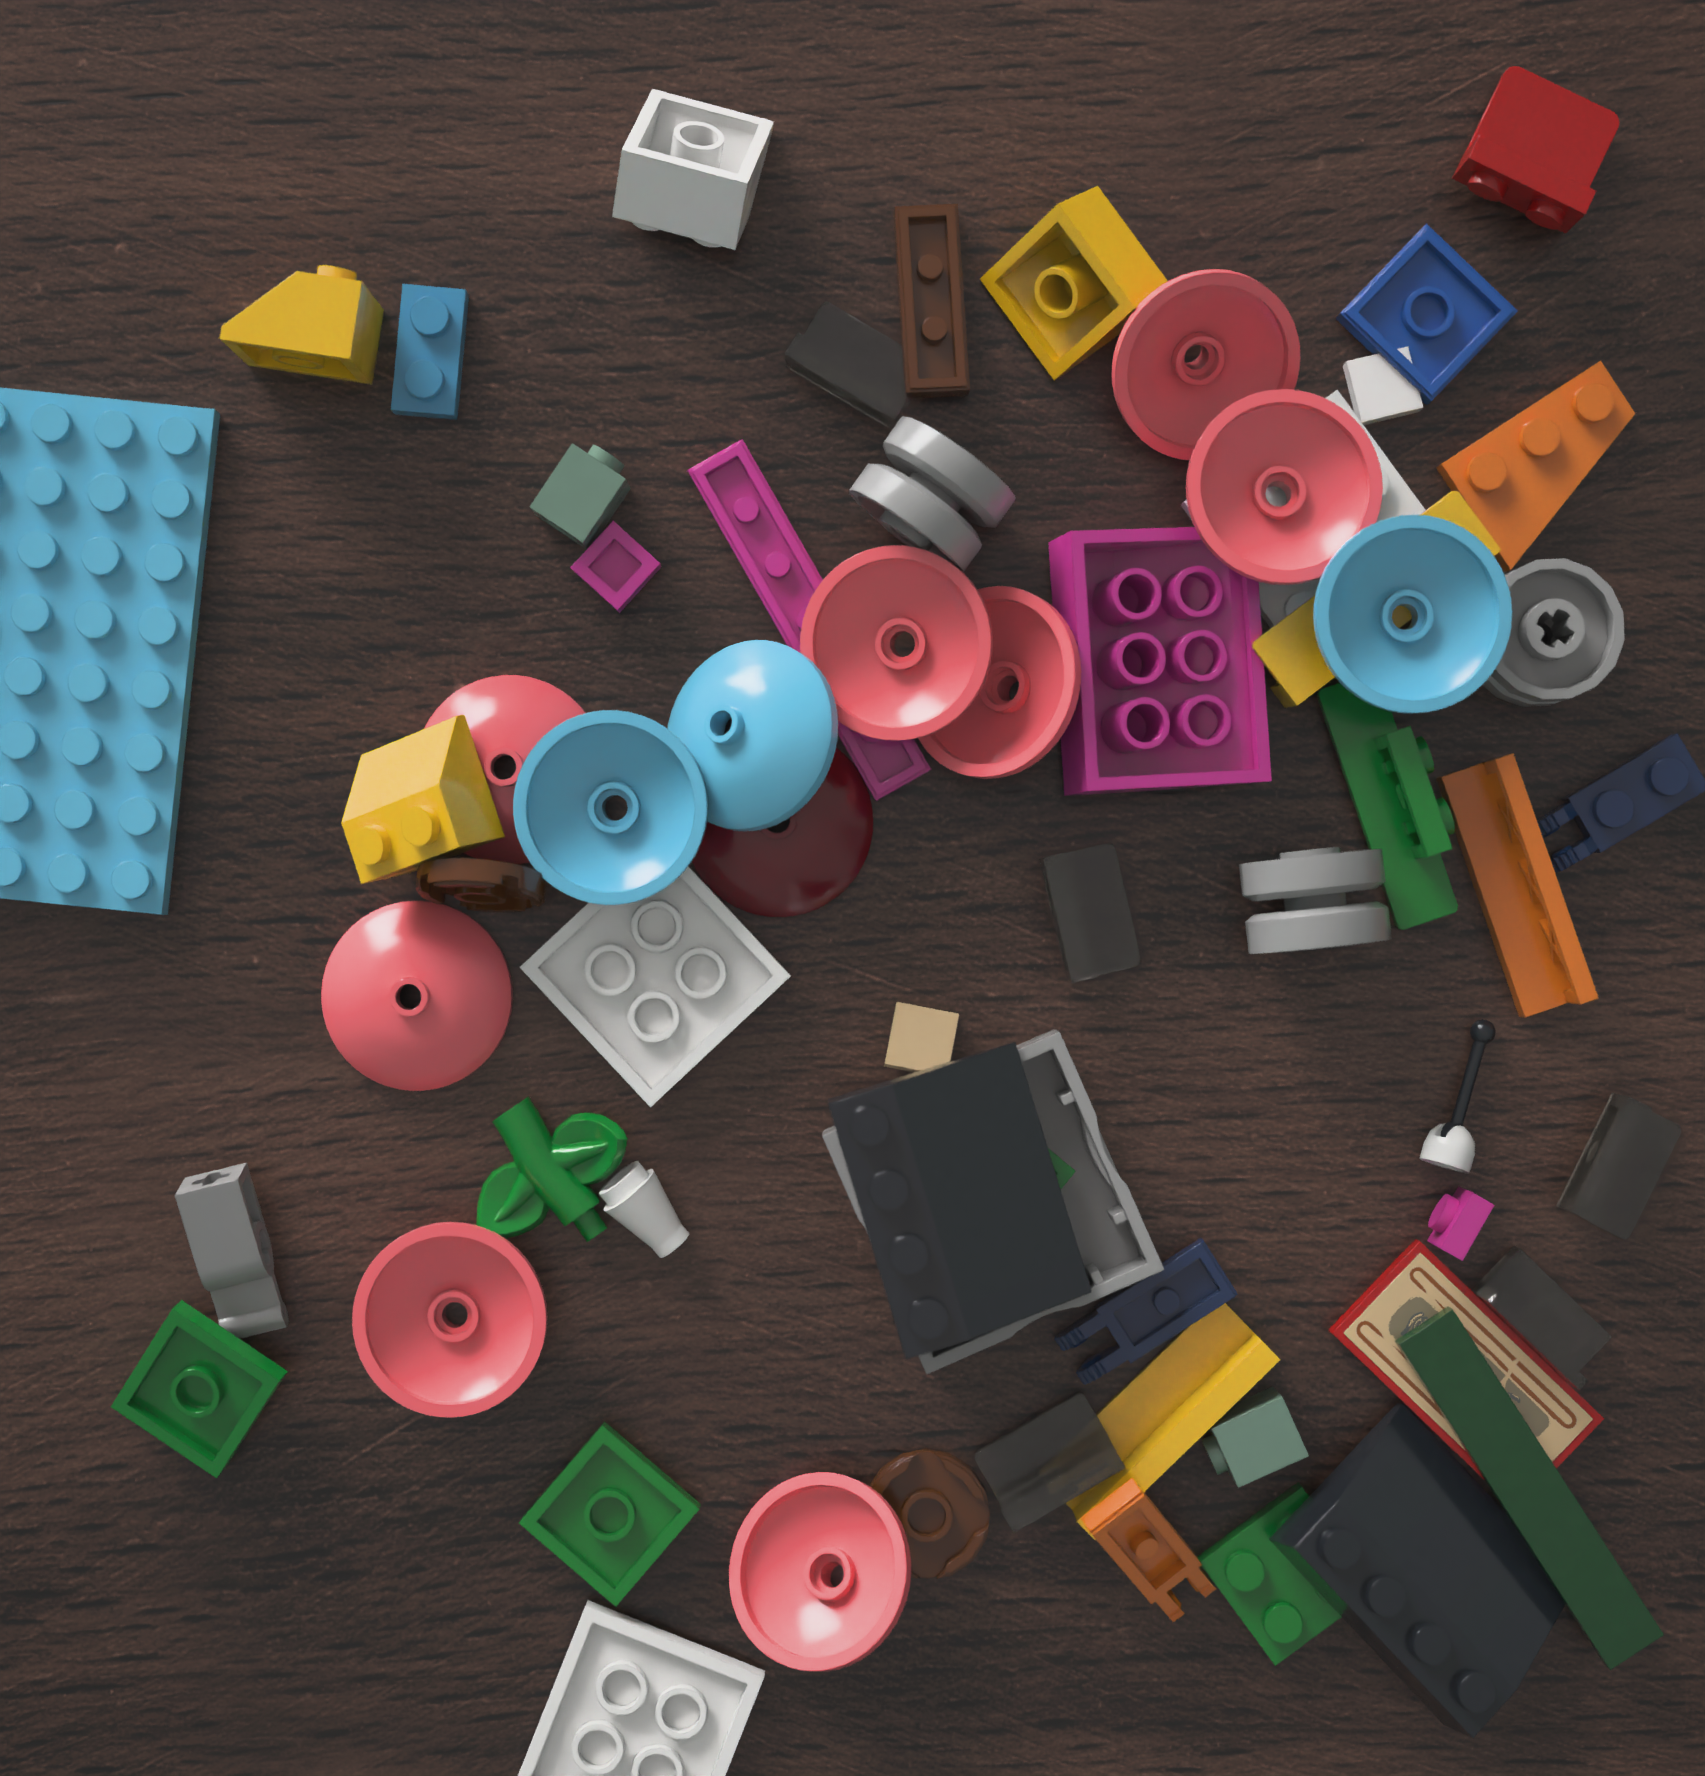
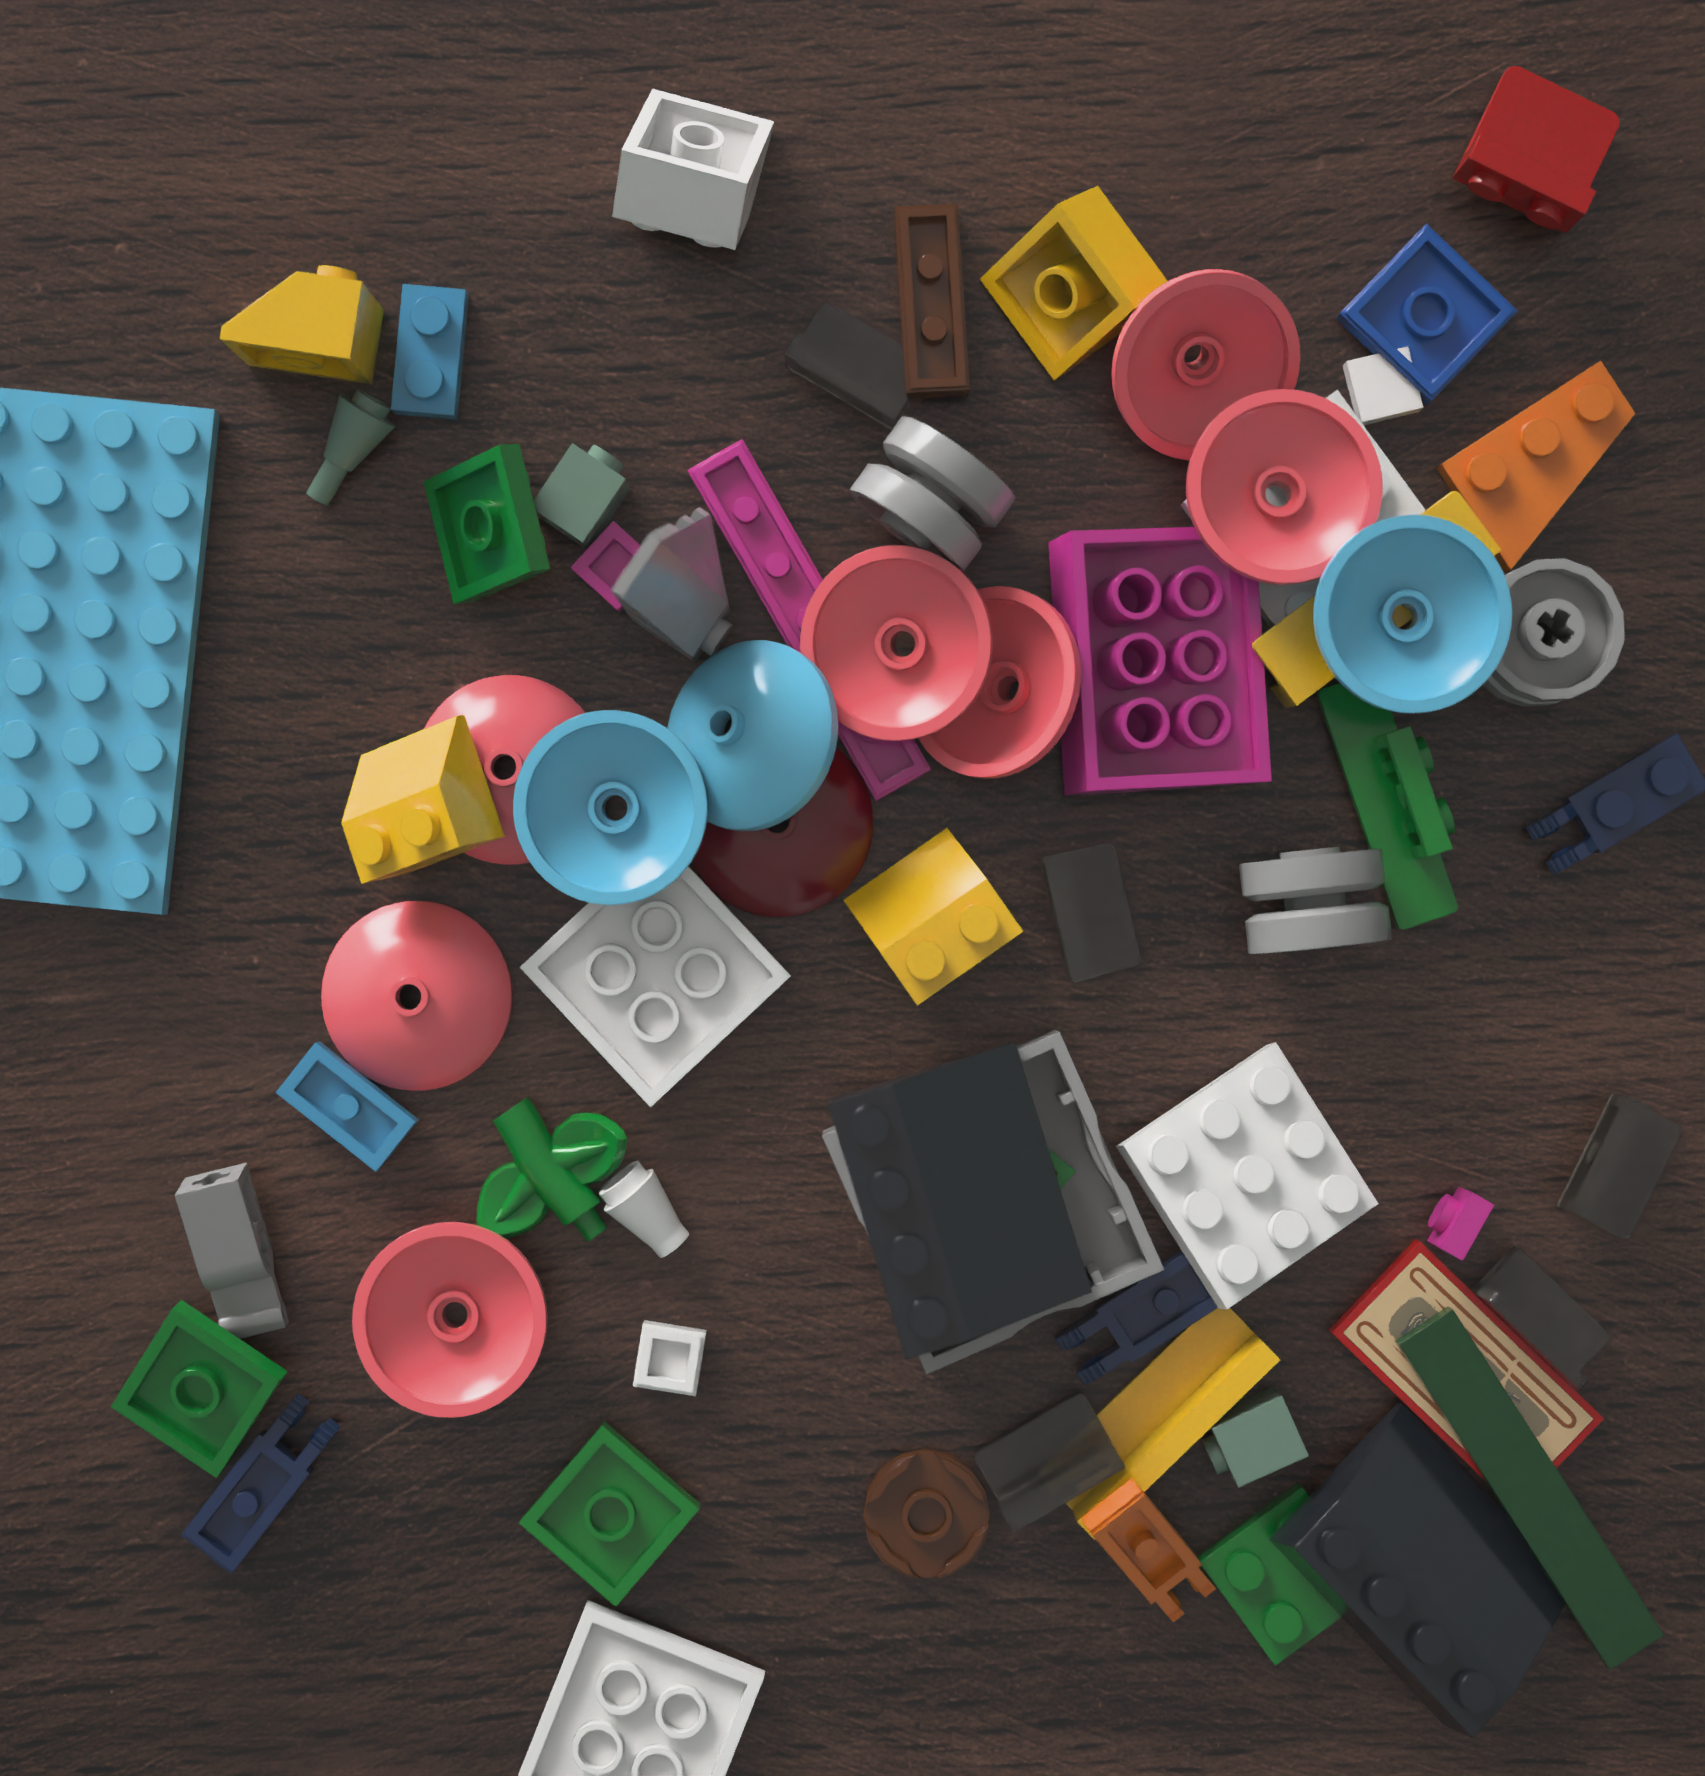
(256, 1490): none -> dark blue hinge
(347, 1106): none -> dark azure plate
(354, 432): none -> sand green cone
(481, 884): reddish brown tile -> none
(486, 524): none -> green plate
(669, 1358): none -> white tile
(679, 586): none -> light grey wedge
(786, 1564): coral dish -> none
(920, 1037): tan tile -> none
(933, 916): none -> yellow slope
(1247, 1175): none -> white plate
(1450, 1143): hinge -> none
(1517, 886): orange fence -> none

